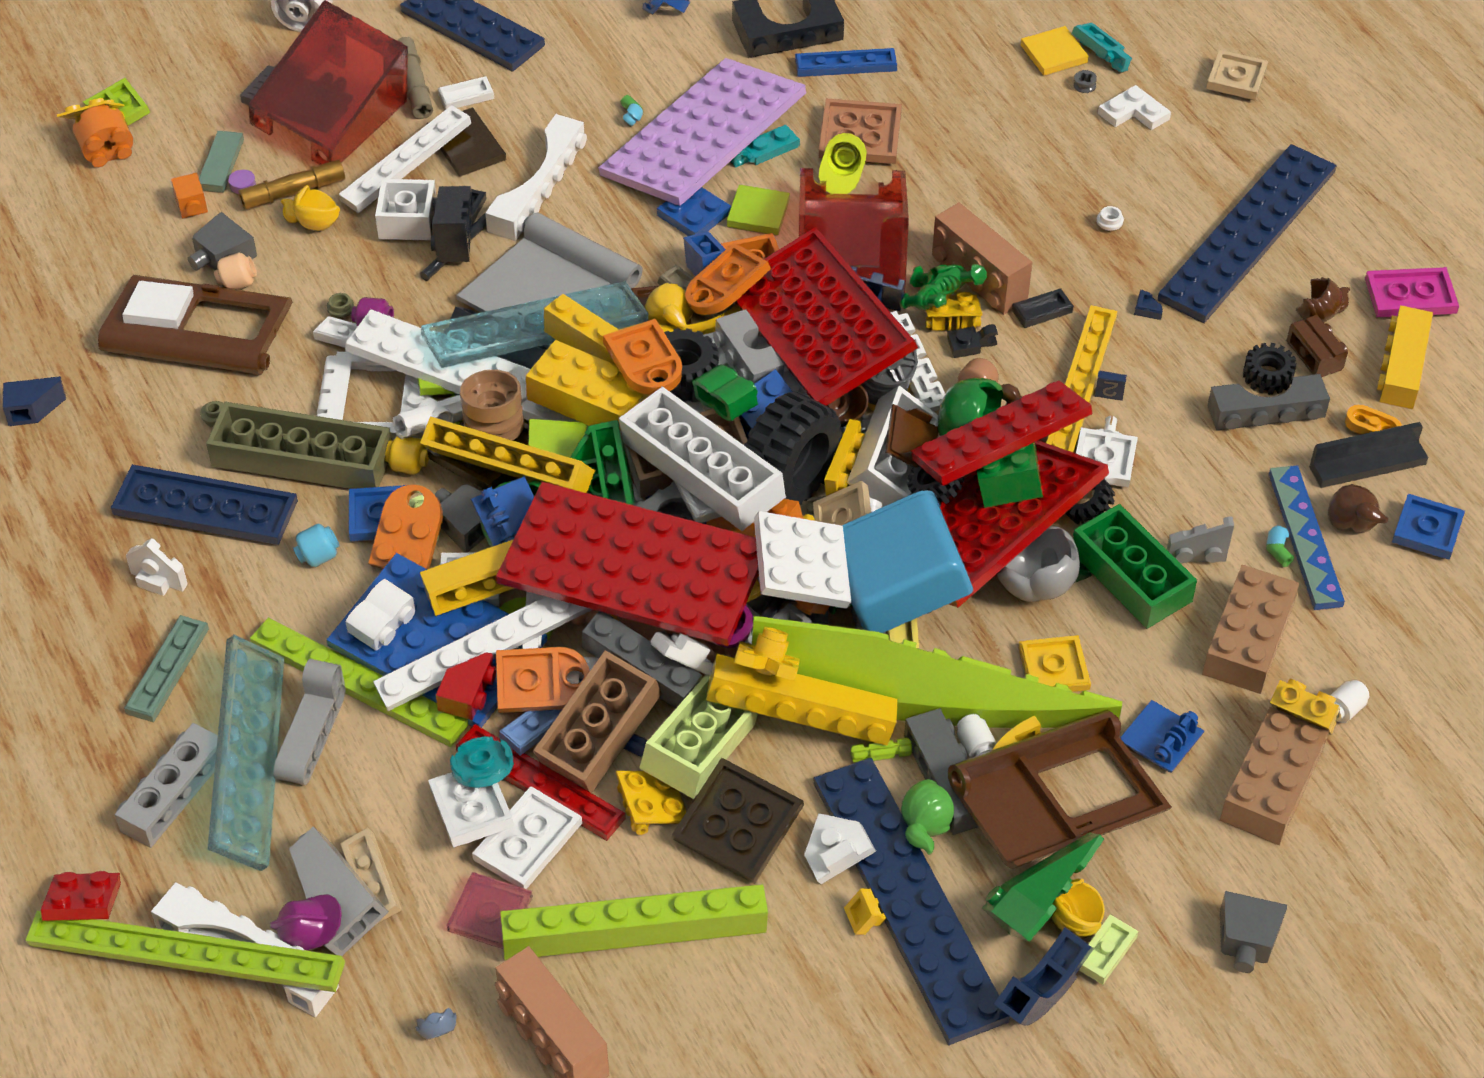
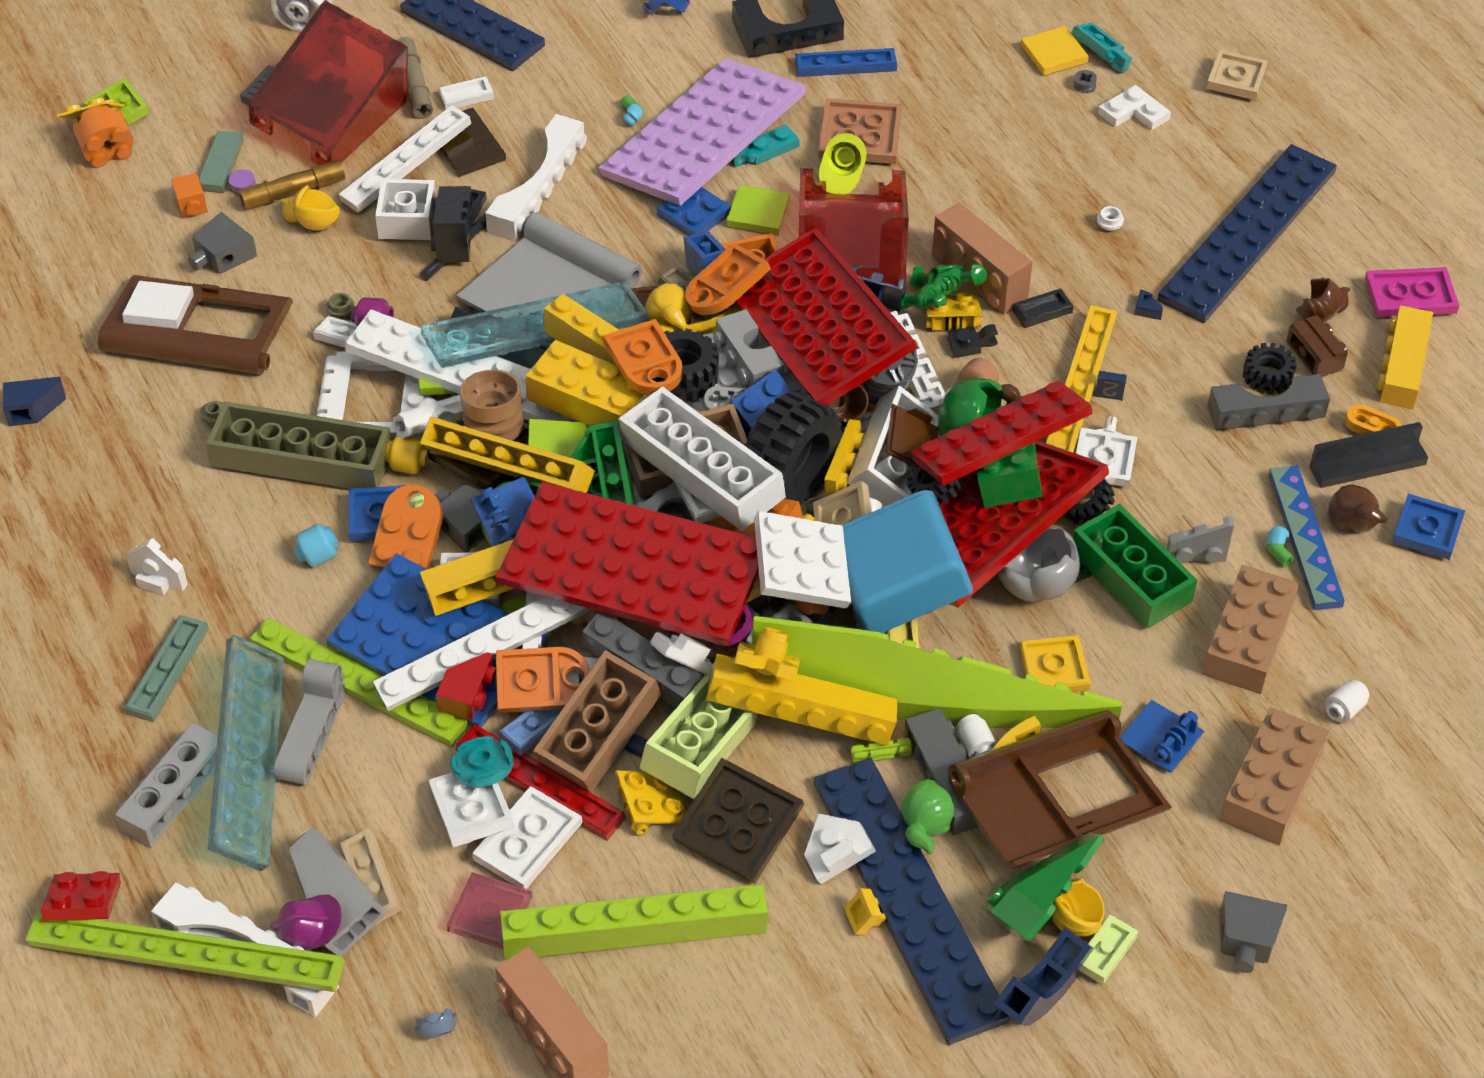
(204, 504): dark blue plate -> none
(235, 271): light nougat head -> none
(380, 615): white brick -> none
(725, 392): green brick -> none
(1294, 700): yellow plate -> none

